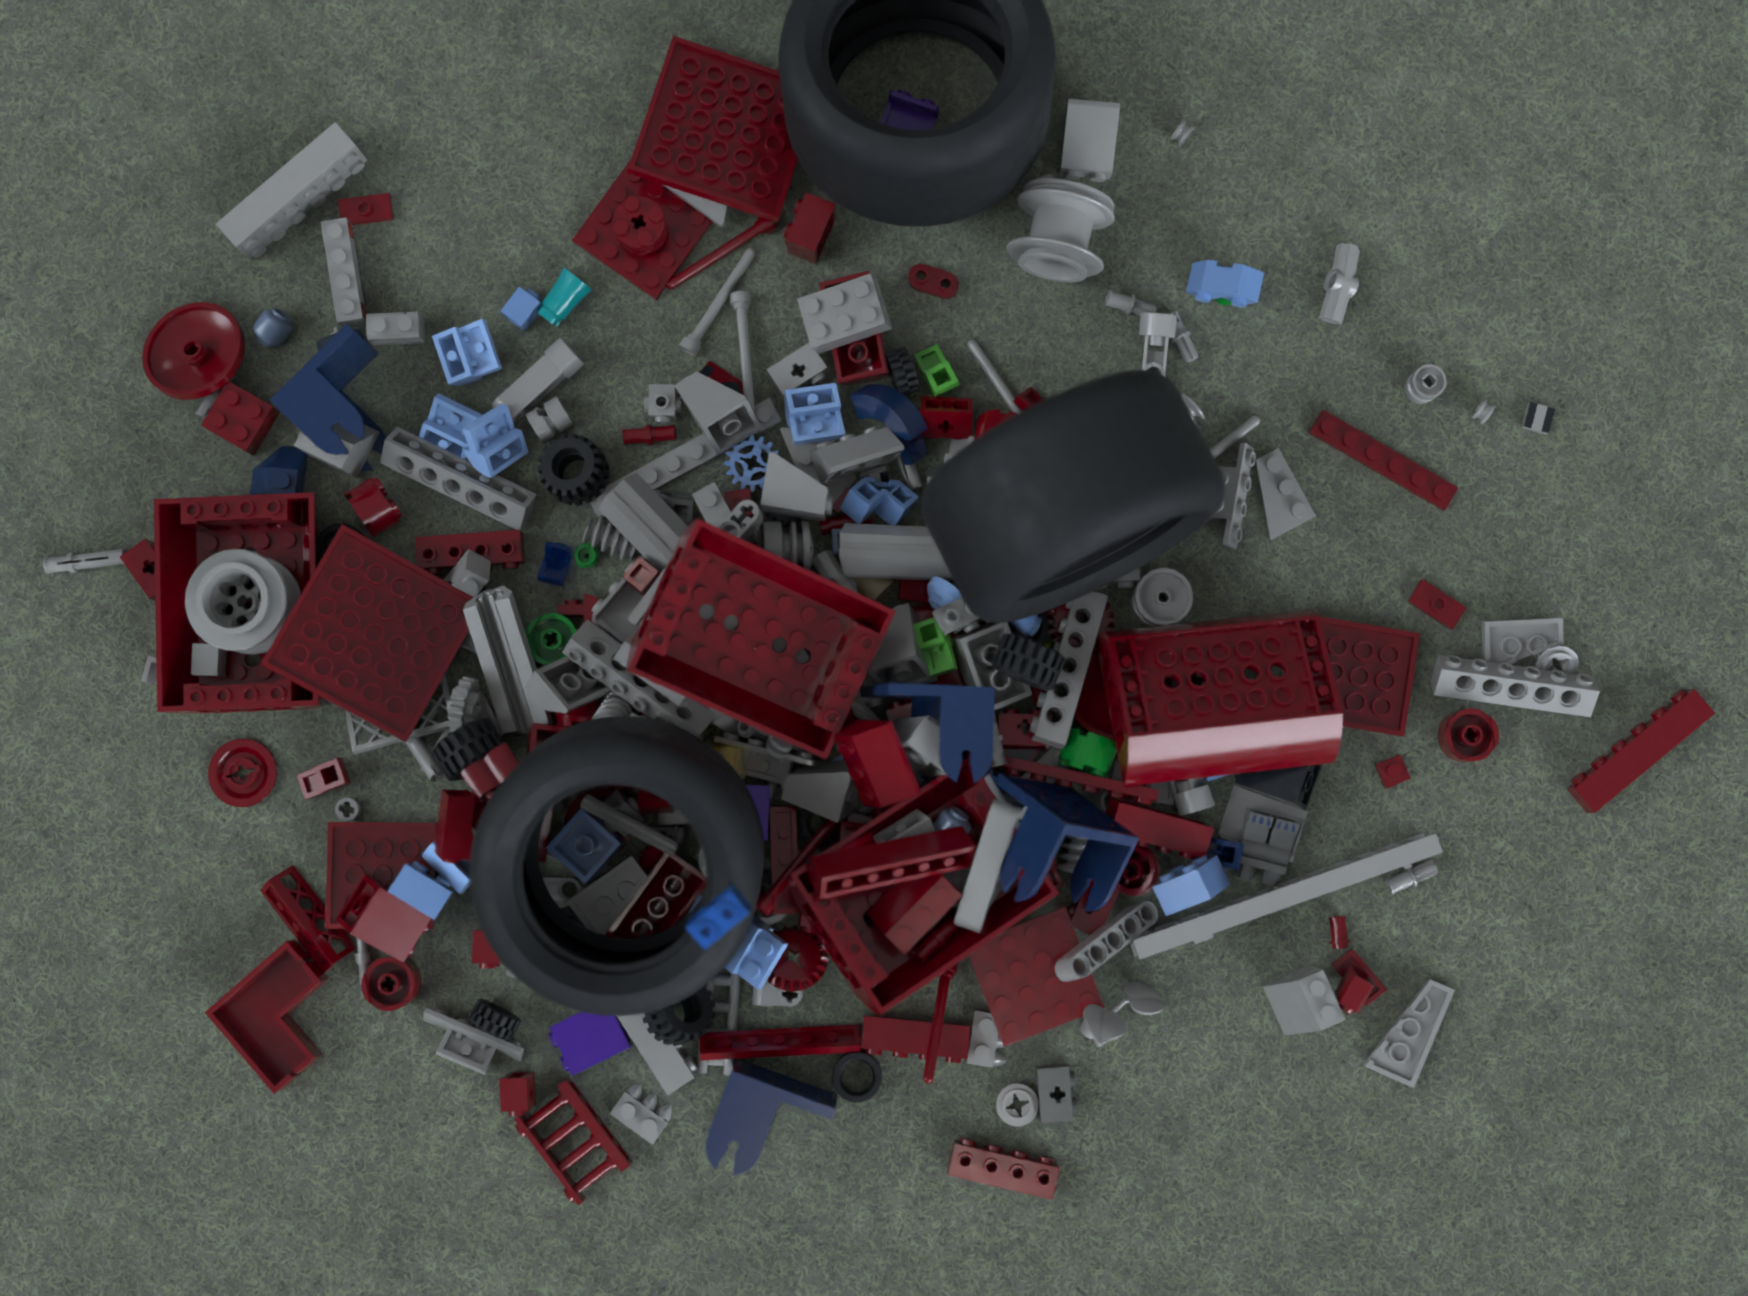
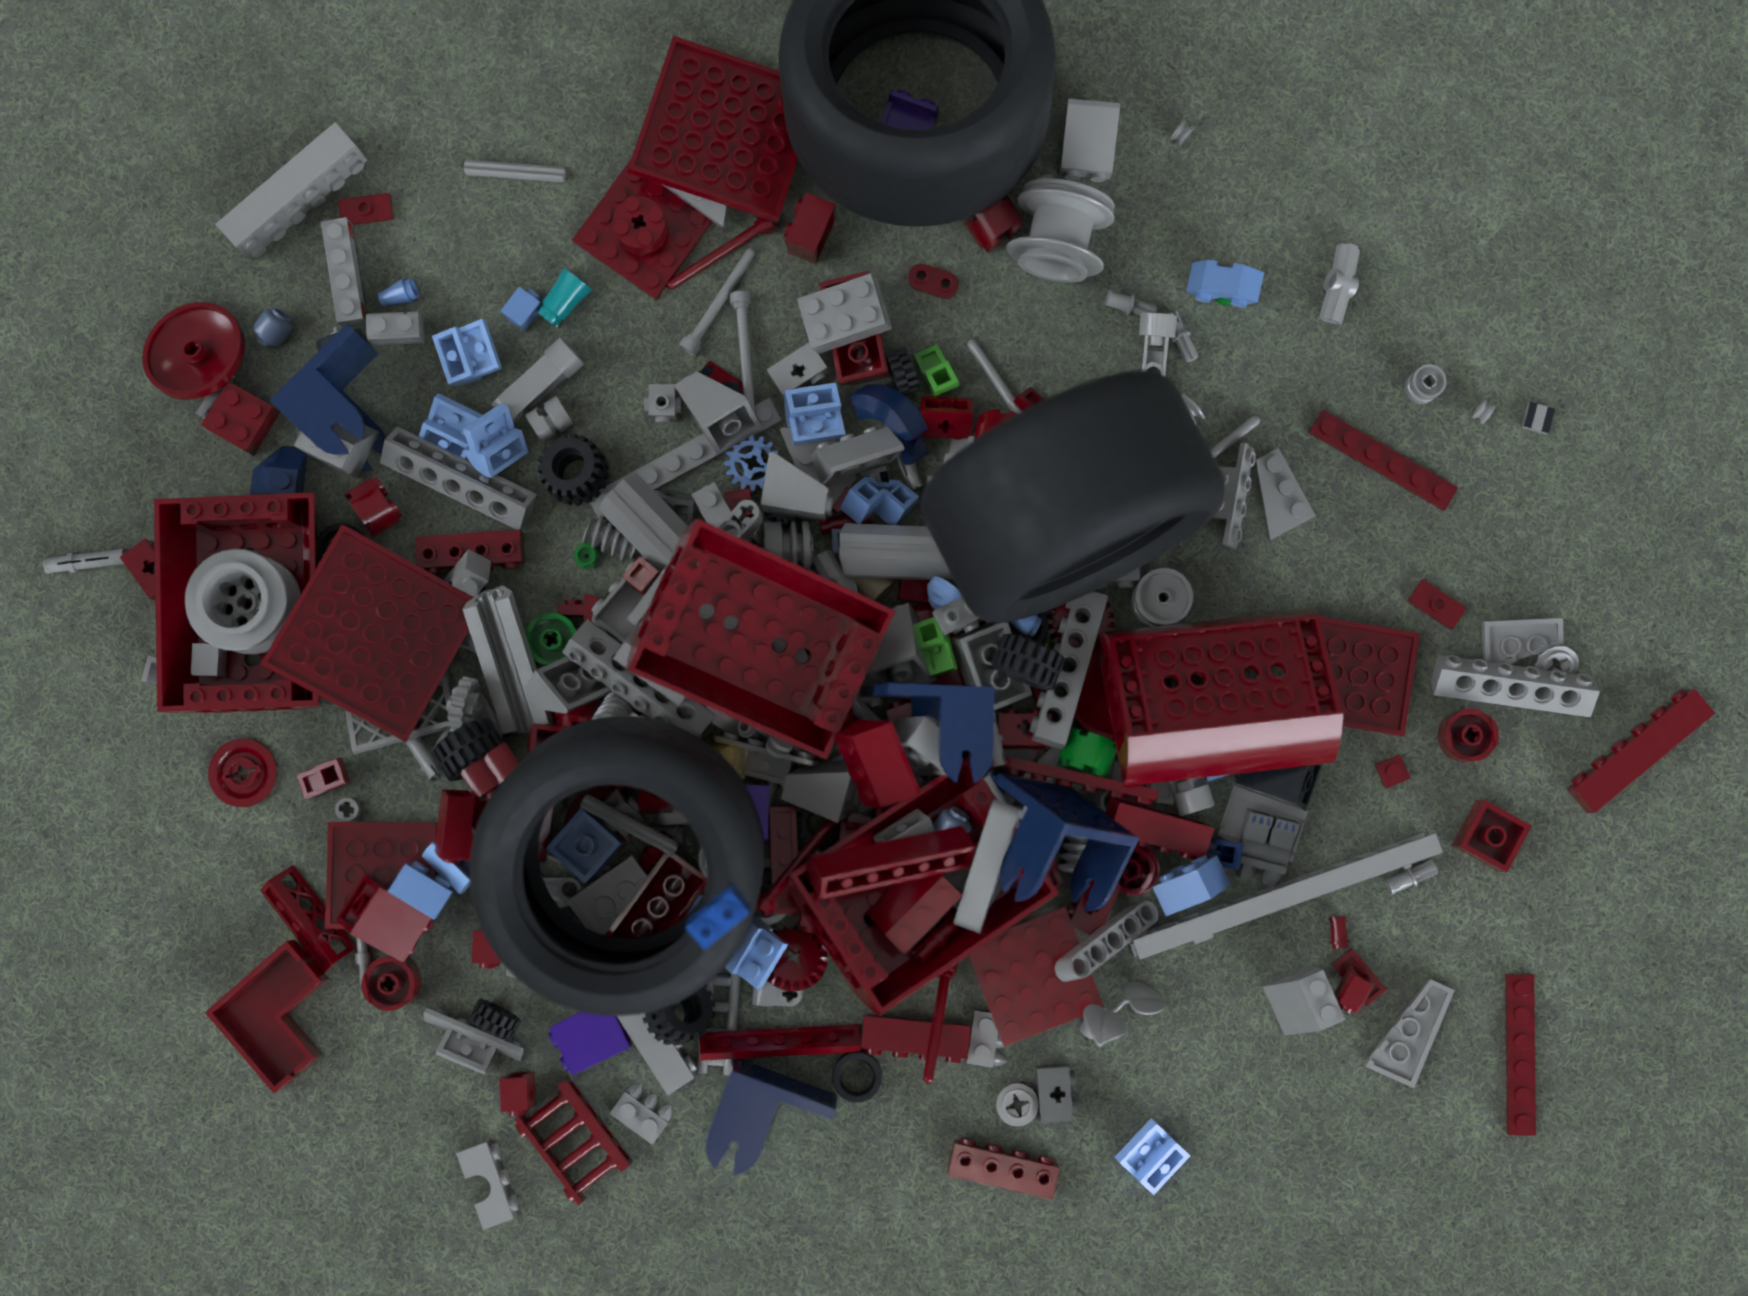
(399, 293): none -> medium blue cone
(483, 1161): none -> light grey arch
(514, 170): none -> light grey axle
(555, 564): clear blue bracket -> none
(649, 434): dark red pin -> none
(995, 223): none -> dark red brick
(1152, 1156): none -> light blue brick
(1491, 835): none -> dark red brick
(1520, 1054): none -> dark red plate

